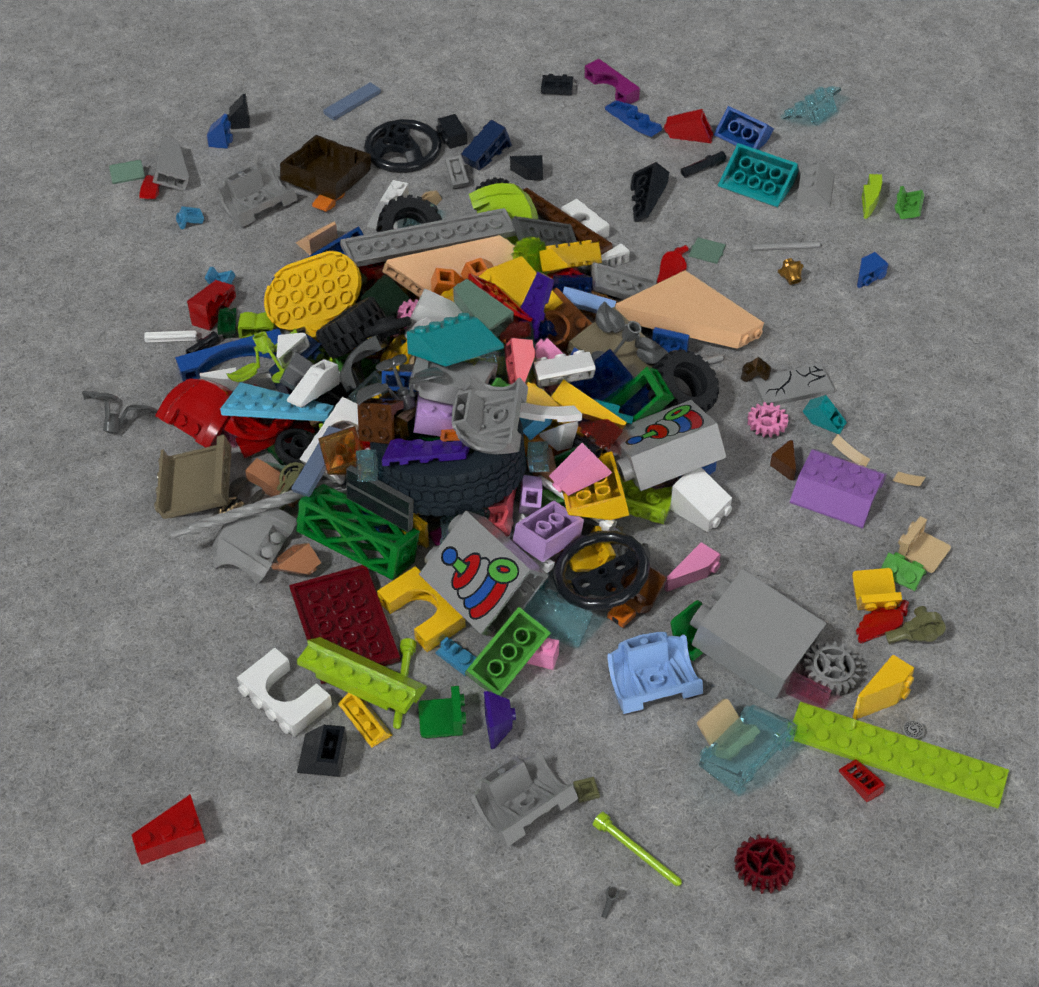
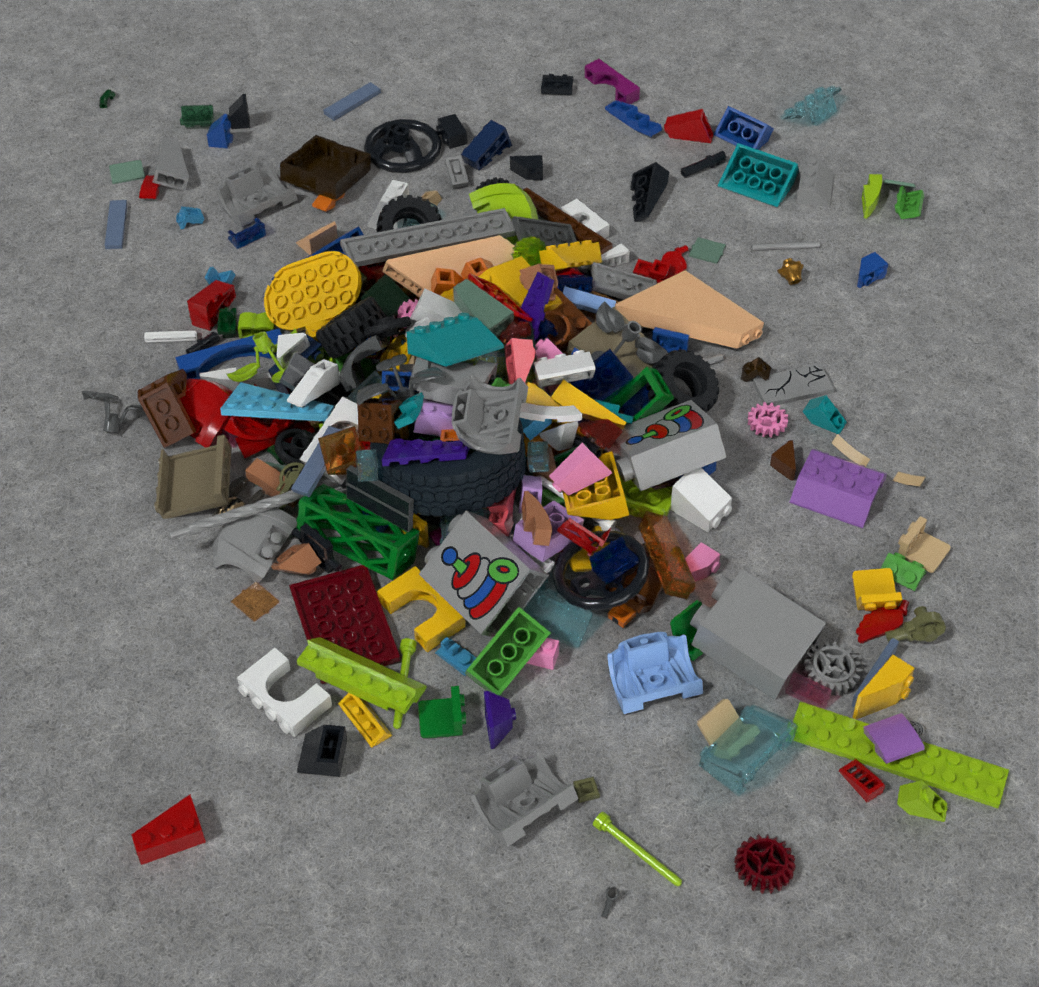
(104, 97): none -> dark green arm
(116, 224): none -> sand blue tile
(165, 409): none -> reddish brown bracket
(197, 115): none -> clear green bracket
(247, 235): none -> clear blue hinge
(255, 601): none -> clear orange piece
(320, 545): none -> black plate
(410, 410): none -> teal slope
(529, 273): none -> nougat slope
(536, 520): none -> nougat slope
(584, 541): none -> red piece
(613, 560): none -> clear blue bracket
(654, 270): none -> red slope
(667, 555): none -> clear orange brick
(889, 650): none -> sand blue tile
(894, 738): none -> medium lavender slope
(899, 183): none -> sand green piece
(921, 801): none -> lime slope

